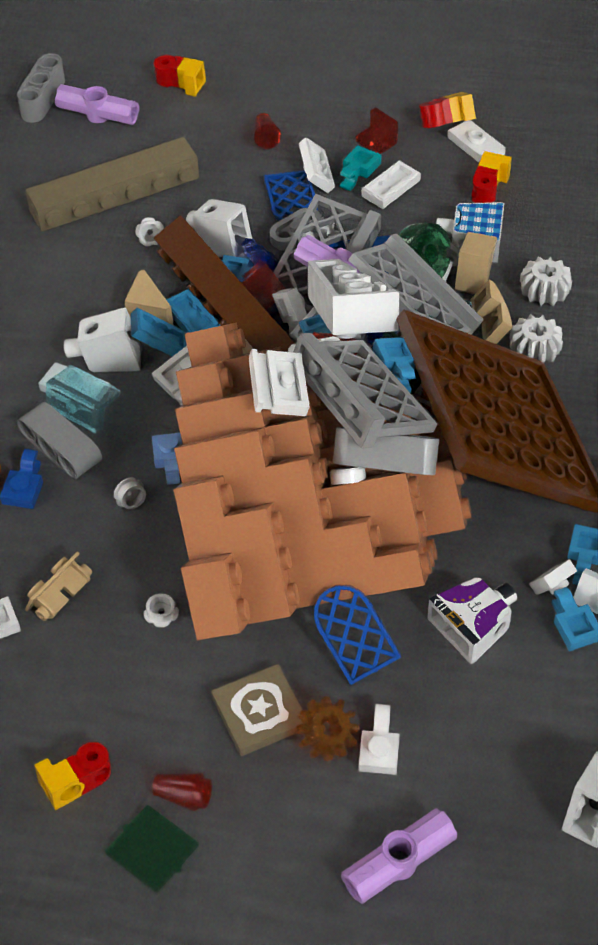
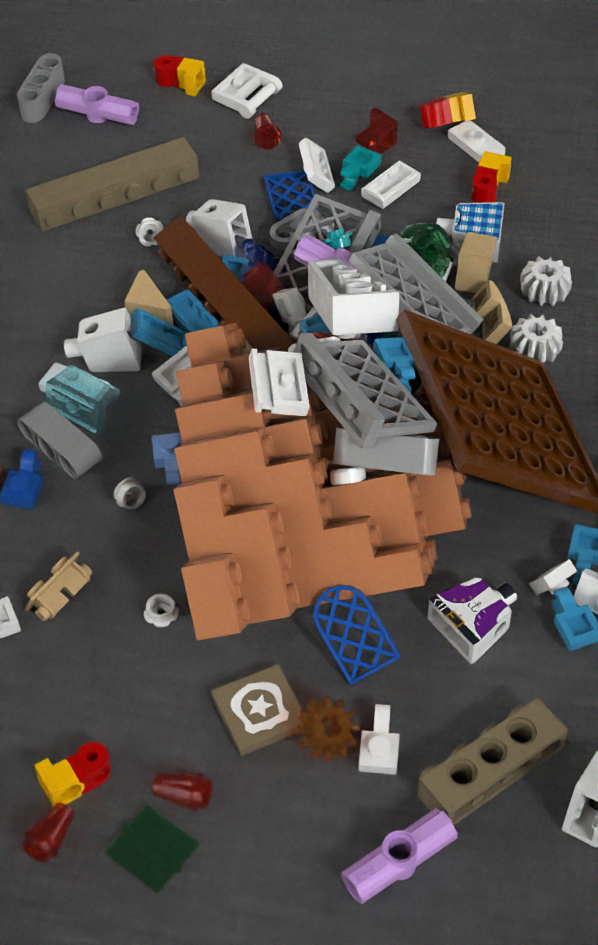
(48, 833): none -> clear red cone
(241, 84): none -> white plate
(338, 239): none -> teal plate
(531, 722): none -> dark tan brick

